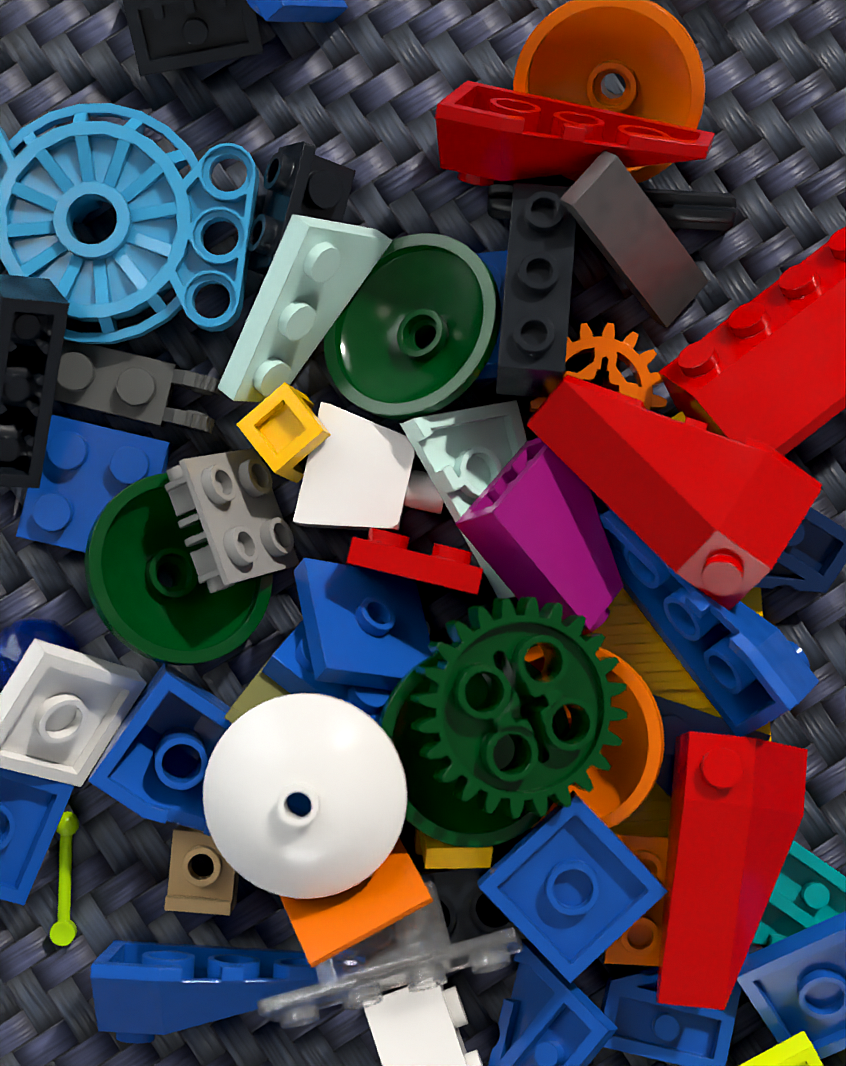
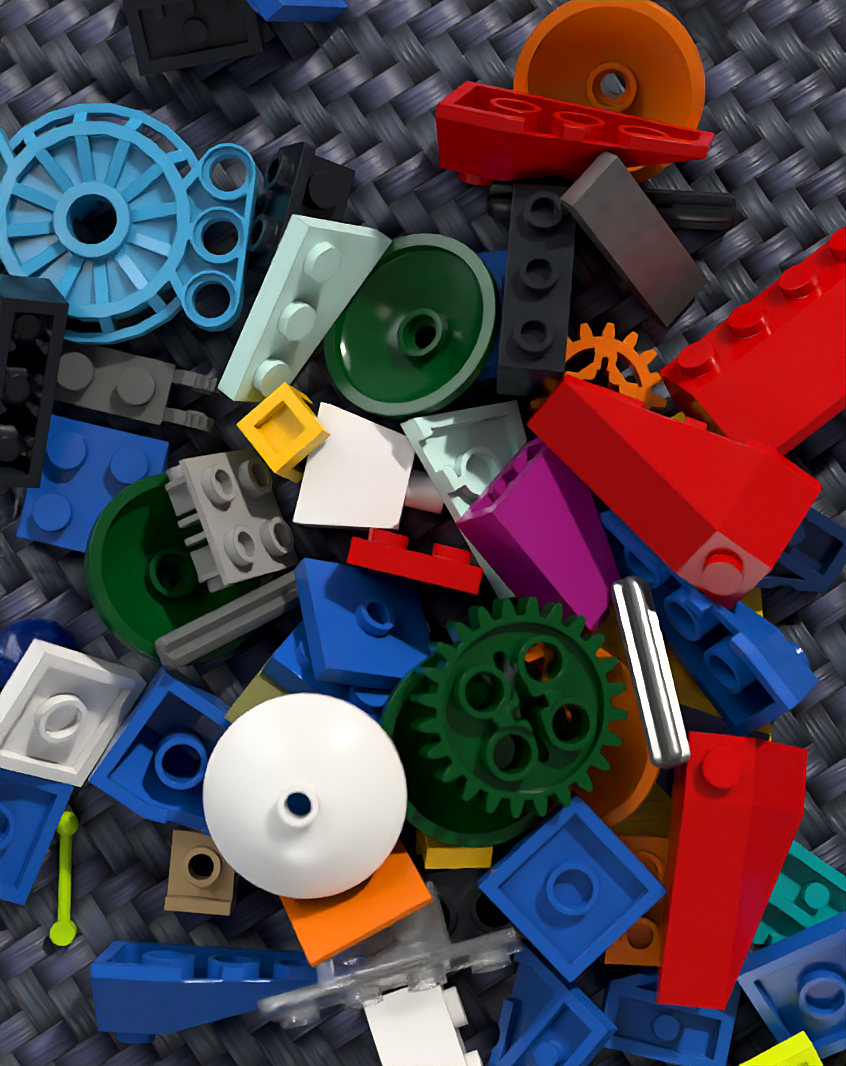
(228, 622): none -> dark grey axle
(650, 672): none -> axle

